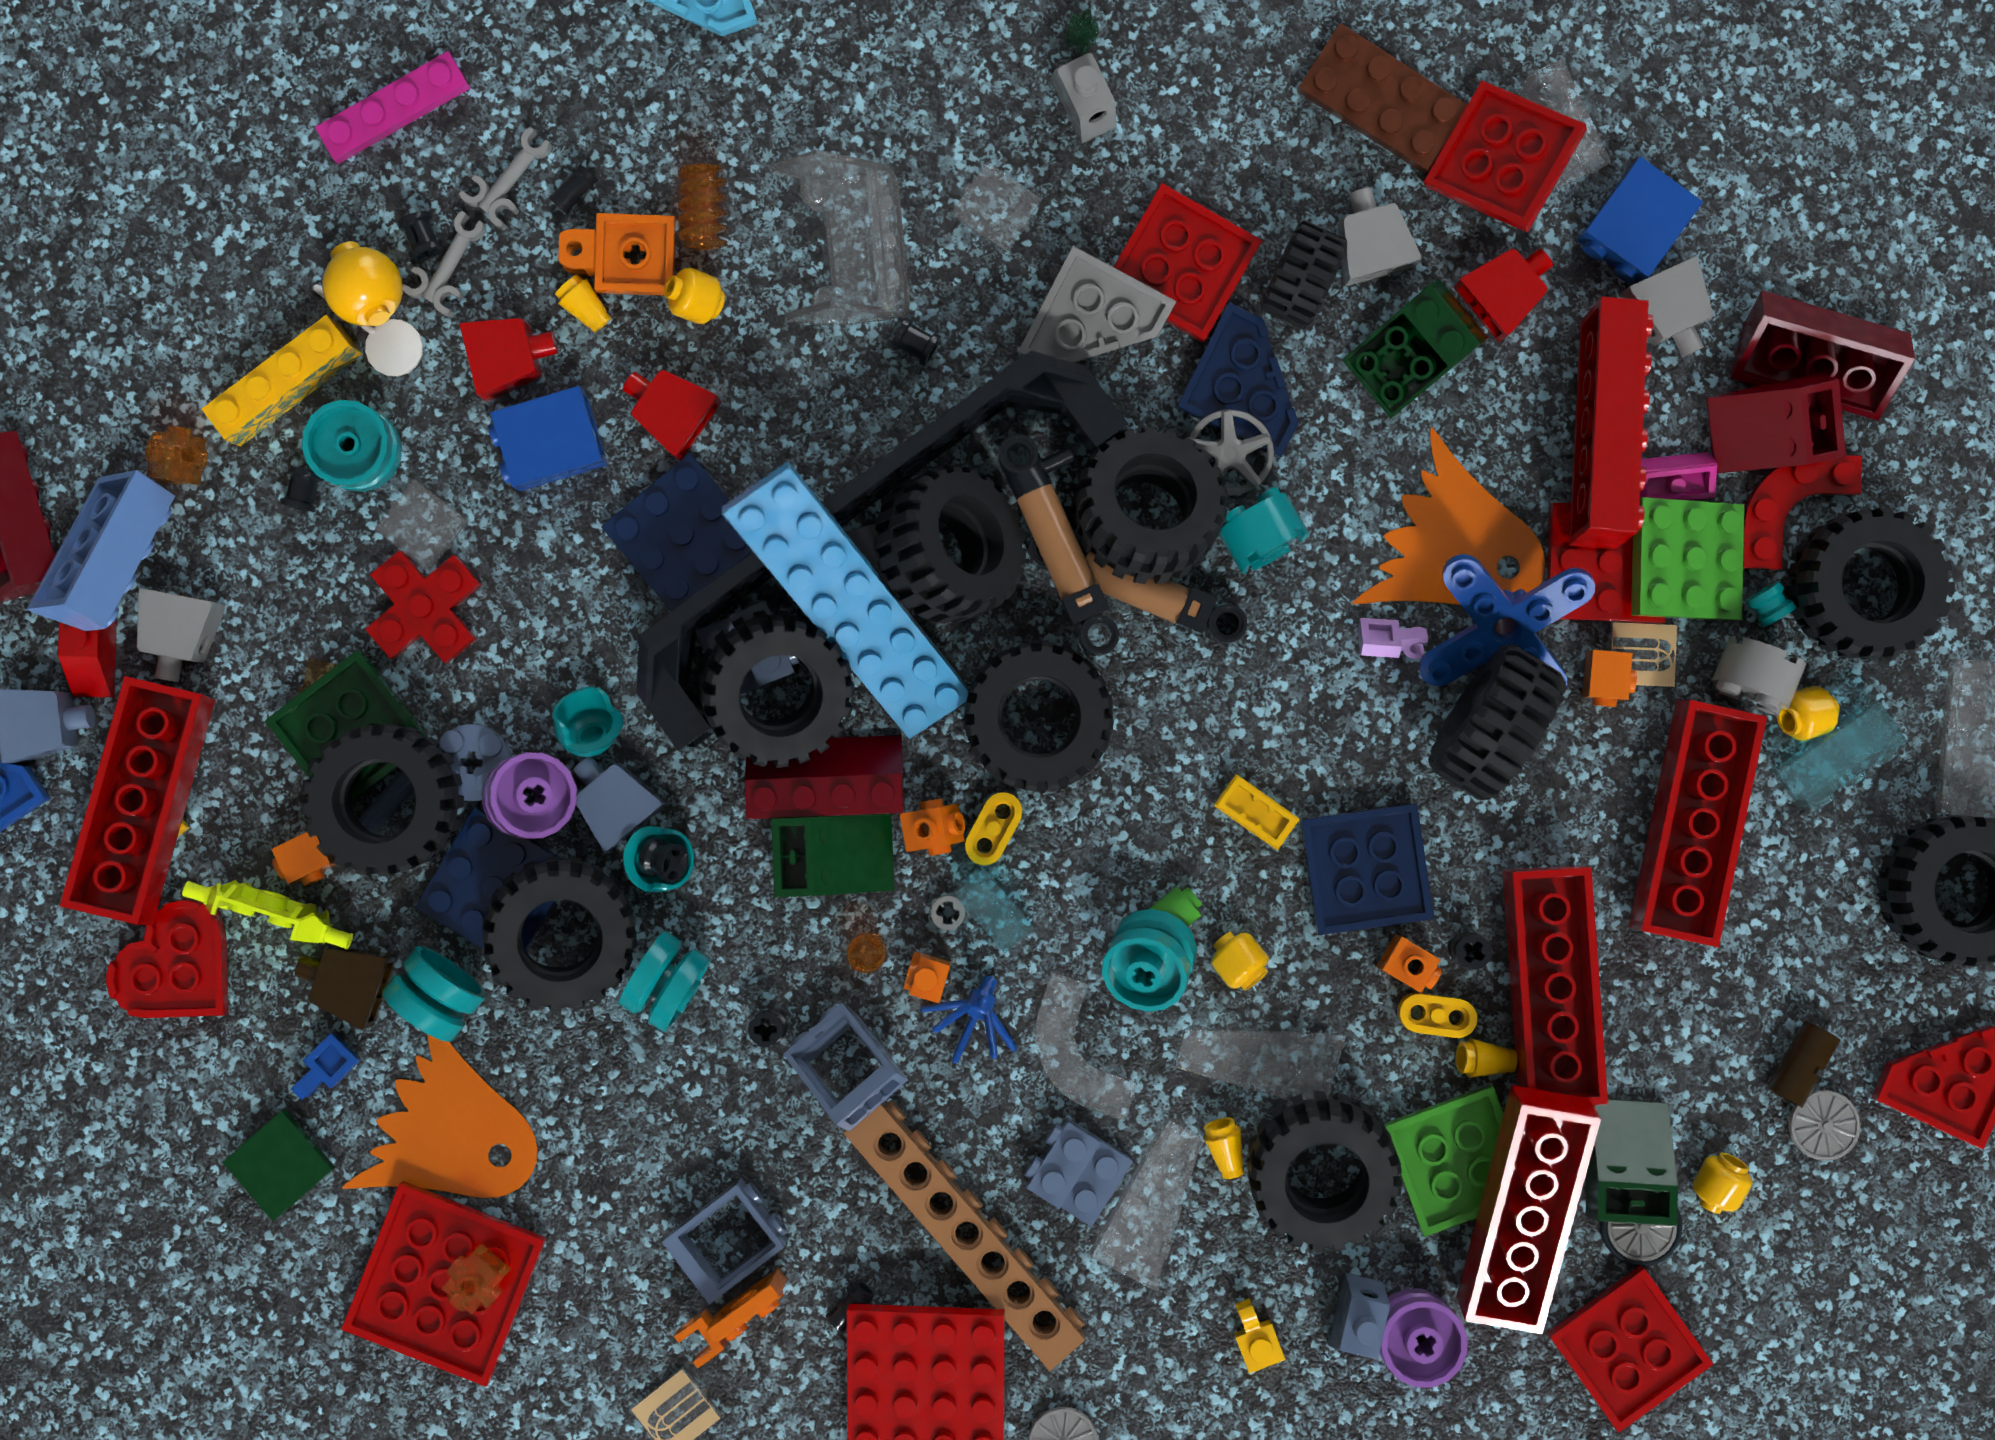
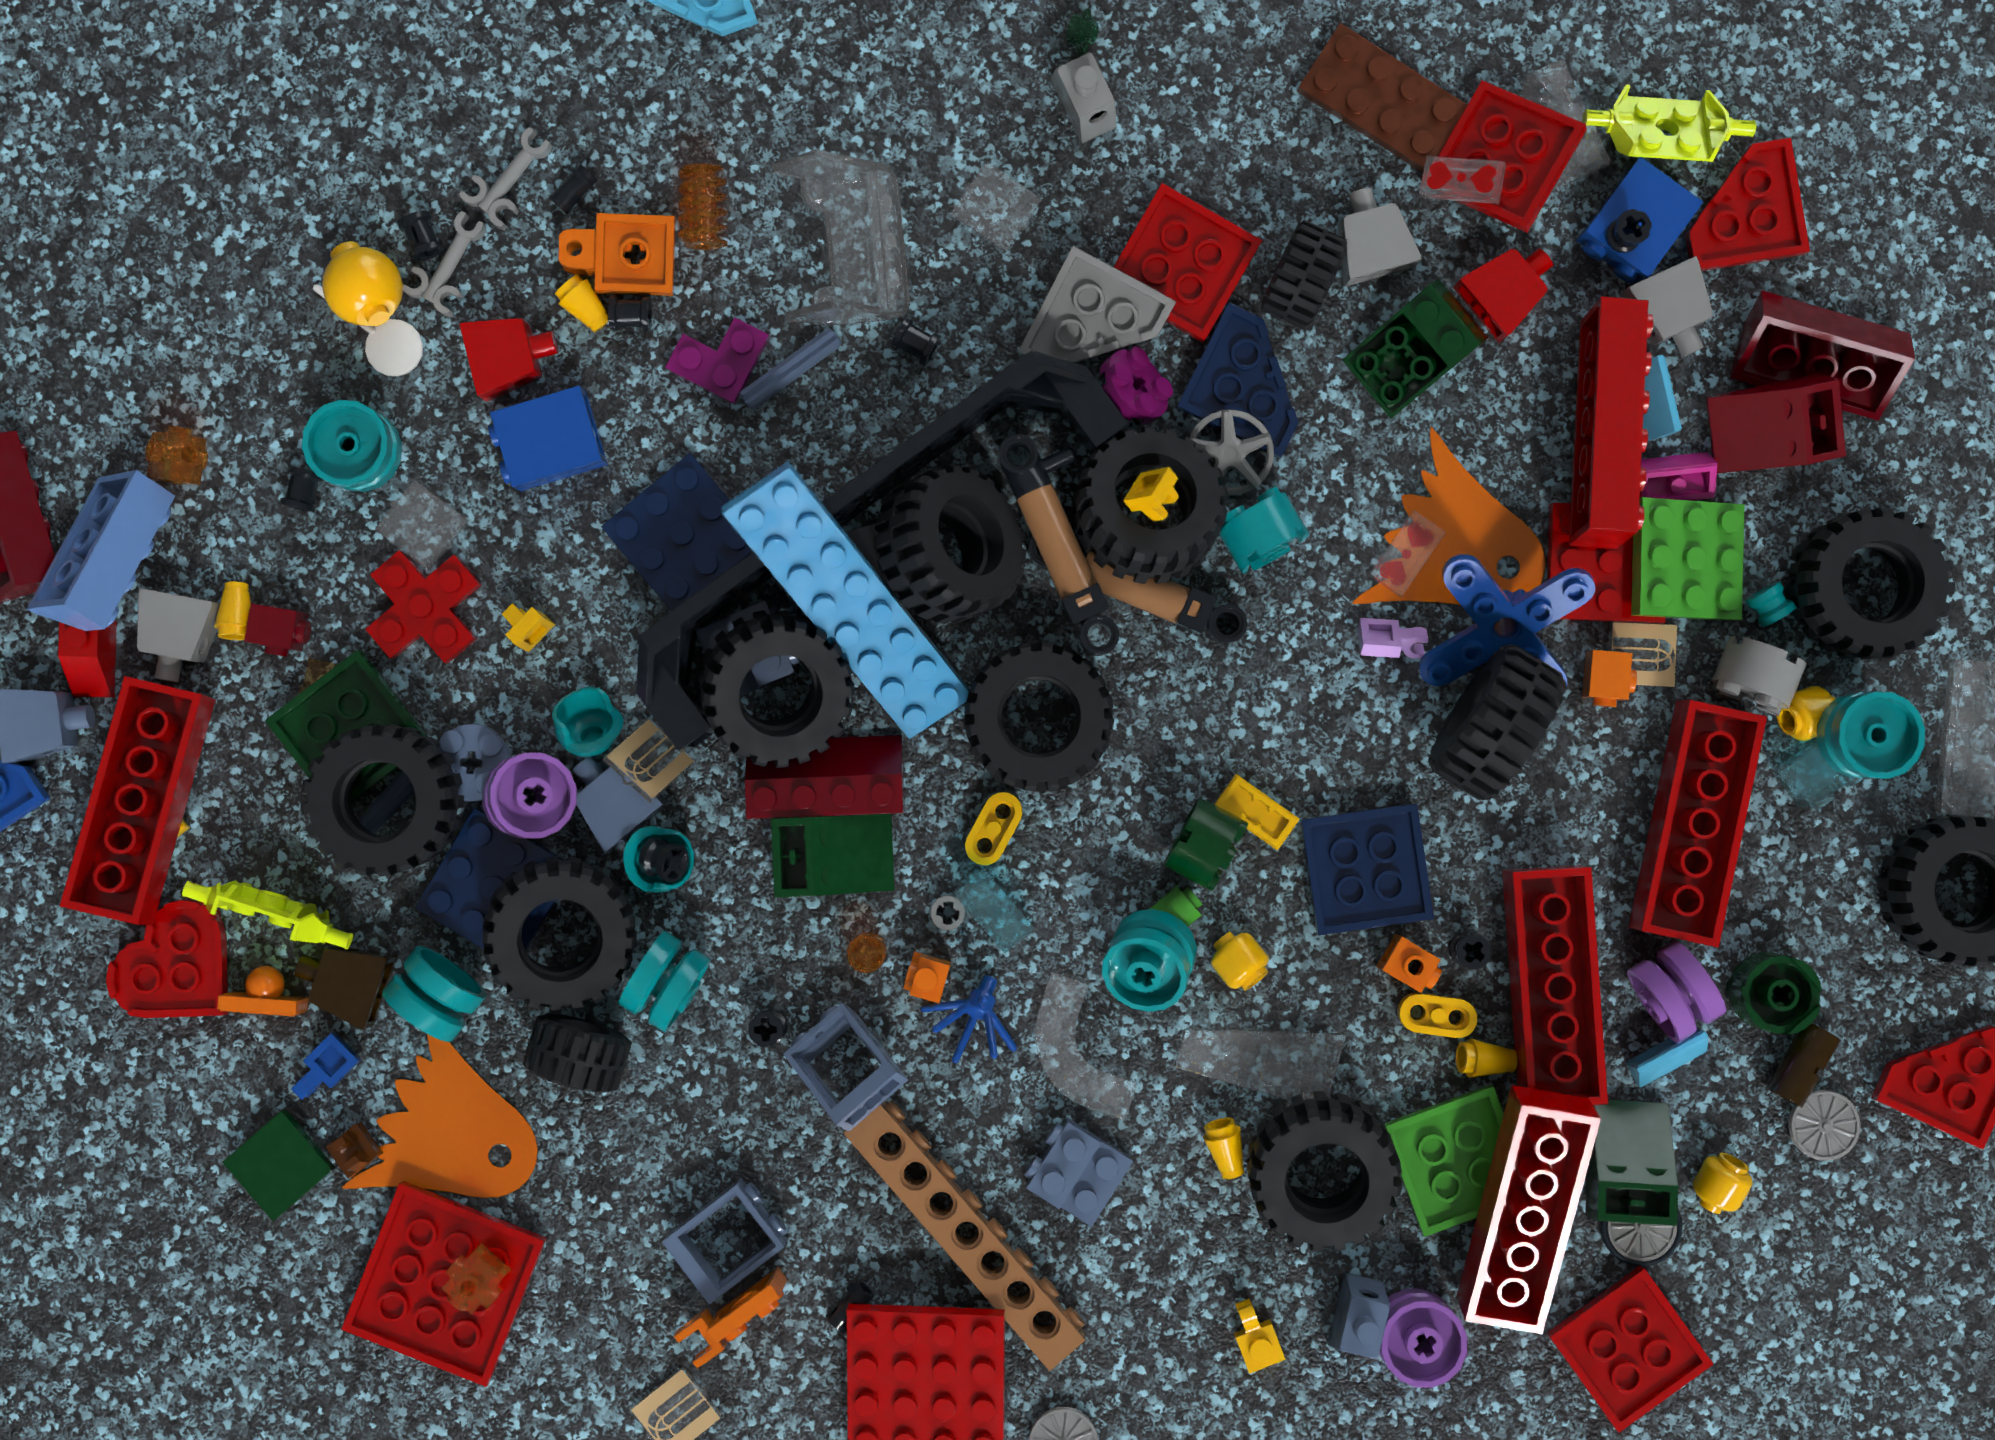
(233, 611): none -> yellow cone
(263, 996): none -> orange tile
(277, 629): none -> dark red brick
(282, 381): yellow brick -> none
(301, 860): orange brick -> none
(354, 1150): none -> reddish brown tile
(392, 107): dark pink plate -> none
(527, 626): none -> yellow tile
(577, 1053): none -> black tyre
(630, 313): none -> black bush
(648, 760): none -> piece
(671, 409): red torso -> none
(694, 295): yellow head -> none
(723, 370): none -> magenta plate
(790, 368): none -> sand blue axle
(933, 827): orange brick -> none
(1143, 1219): clear wing -> none
(1151, 390): none -> magenta plate
(1151, 491): none -> yellow tile
(1205, 844): none -> dark green brick
(1407, 553): none -> clear tile
(1462, 179): none -> clear tile
(1629, 242): none -> black bush
(1662, 415): none -> medium azure slope
(1666, 1057): none -> medium azure slope
(1676, 991): none -> medium lavender wheel
(1695, 126): none -> neon yellow plate
(1753, 212): none -> red plate
(1776, 495): red plate -> none
(1796, 993): none -> dark green brick
(1871, 735): none -> teal wheel

